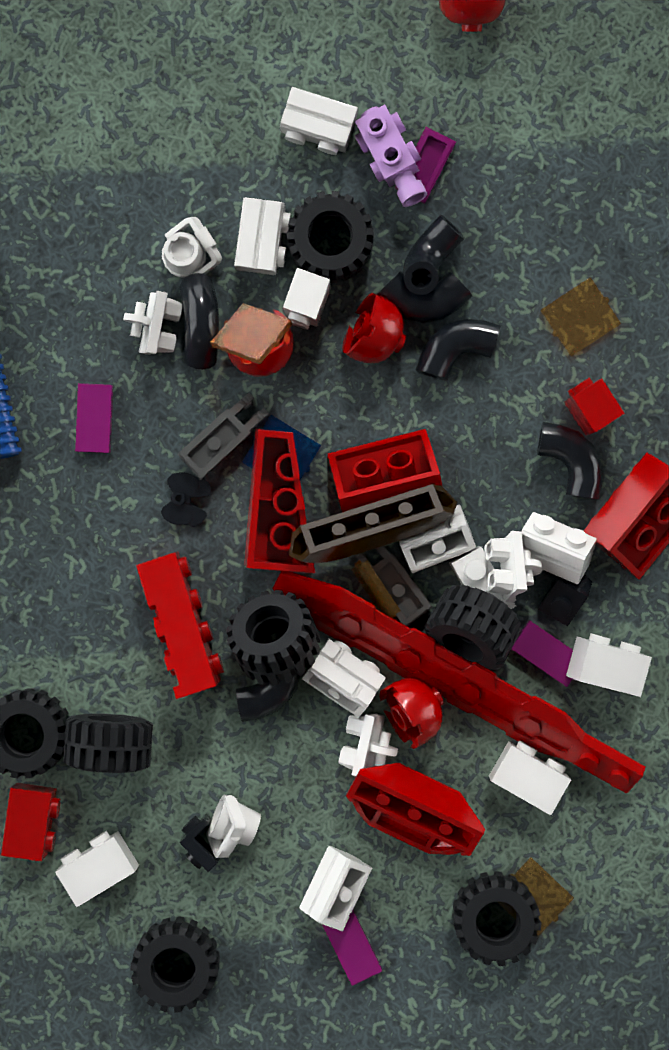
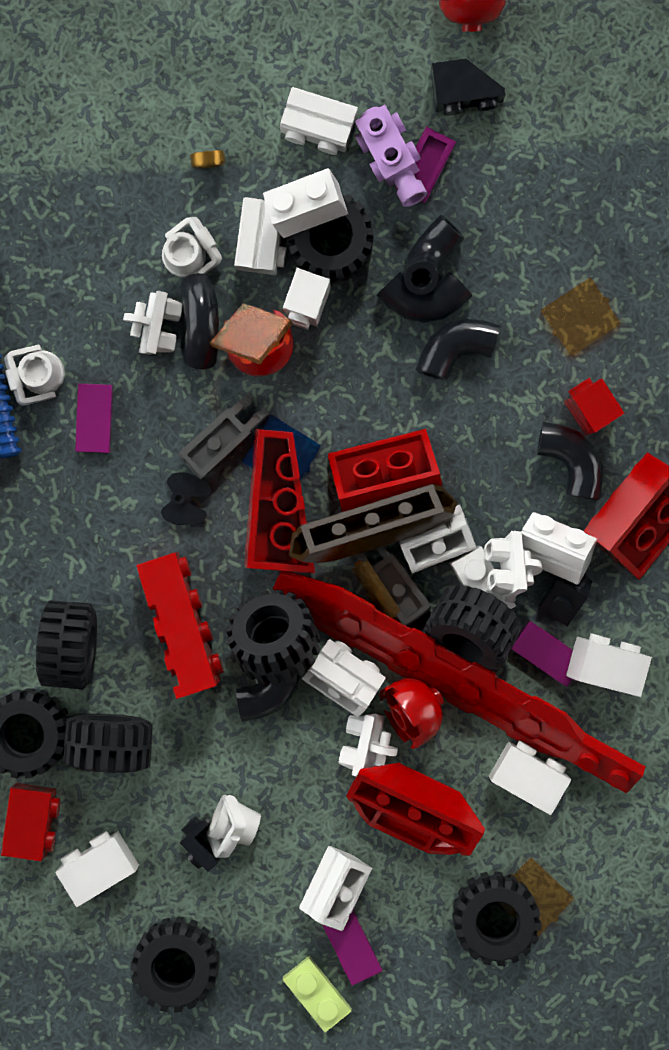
(37, 371): none -> white piece
(66, 644): none -> black tyre
(207, 159): none -> pearl gold tile
(305, 203): none -> white brick
(317, 994): none -> yellowish green plate
(376, 331): red cylinder -> none
(463, 85): none -> black slope

